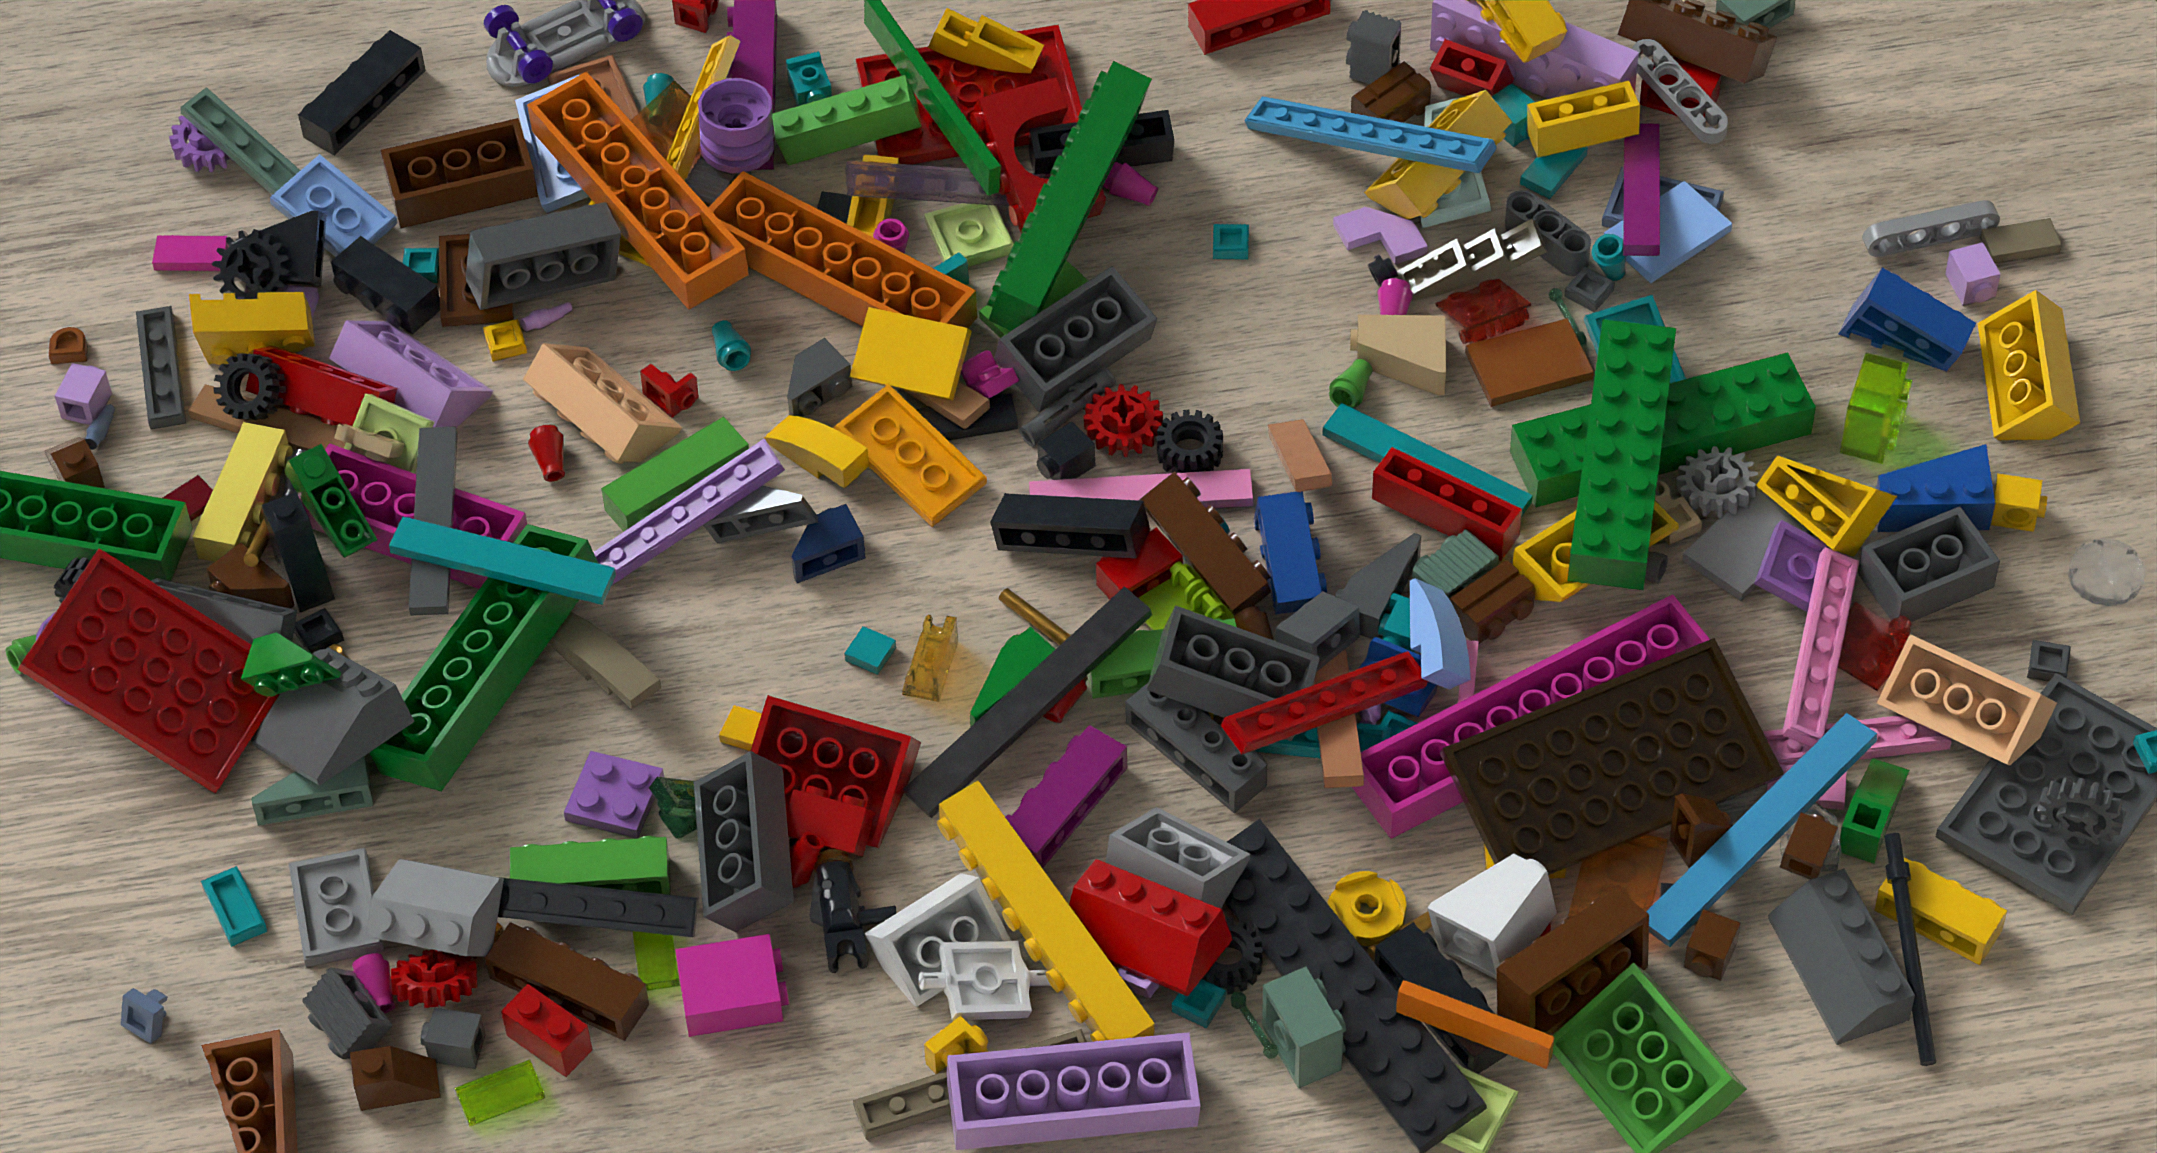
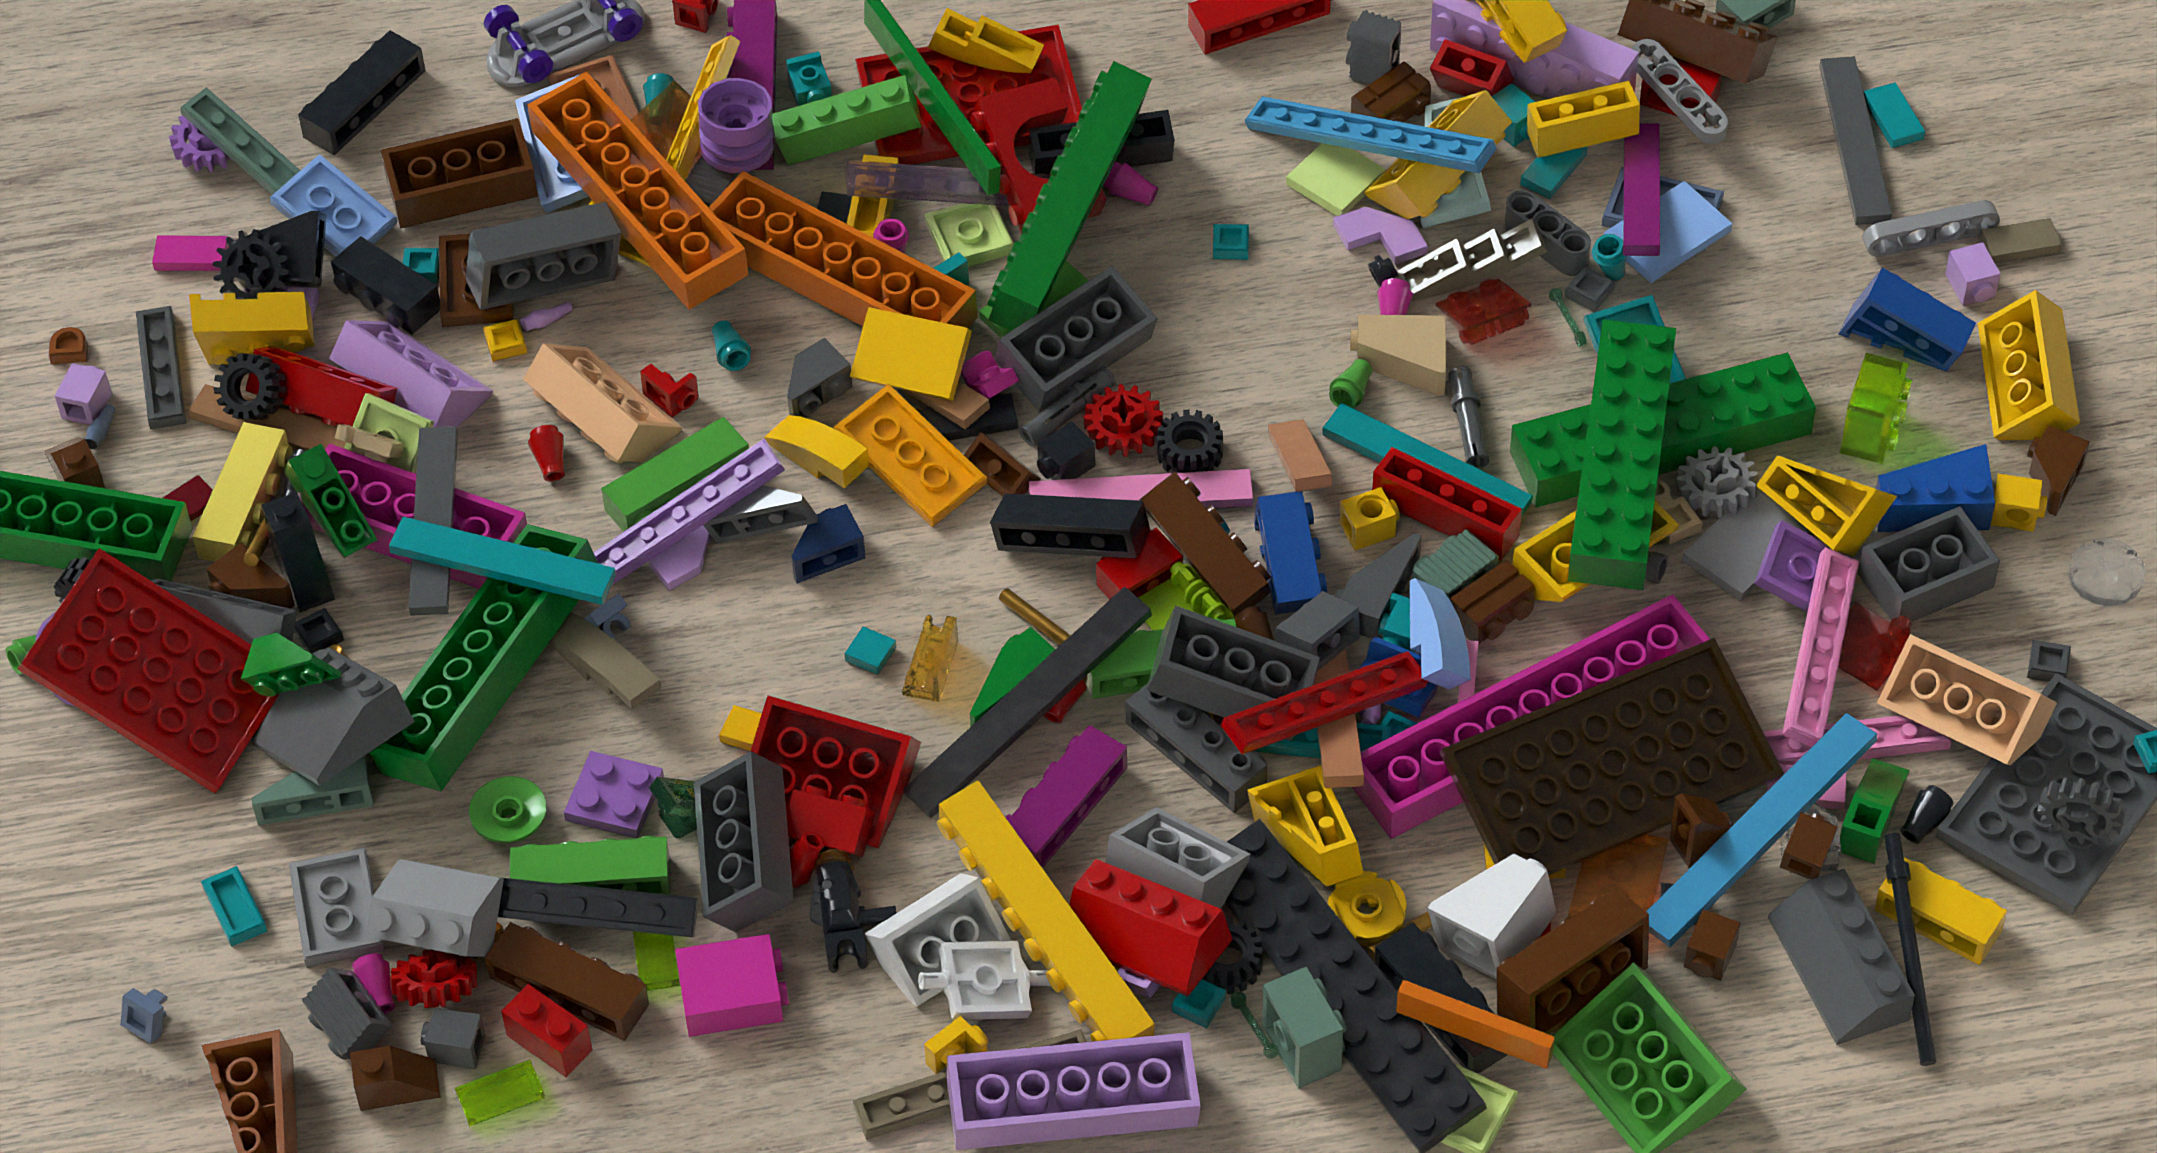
(507, 797): none -> bright green dish
(608, 614): none -> sand blue tile
(682, 559): none -> lavender tile
(1000, 467): none -> reddish brown slope
(1309, 824): none -> yellow wedge
(1334, 177): none -> yellowish green tile
(1368, 518): none -> yellow brick
(1466, 405): none -> dark grey pin
(1529, 362): dark orange tile -> none
(1855, 140): none -> dark grey tile
(1893, 115): none -> teal tile
(1926, 813): none -> black cone
(2057, 461): none -> reddish brown slope

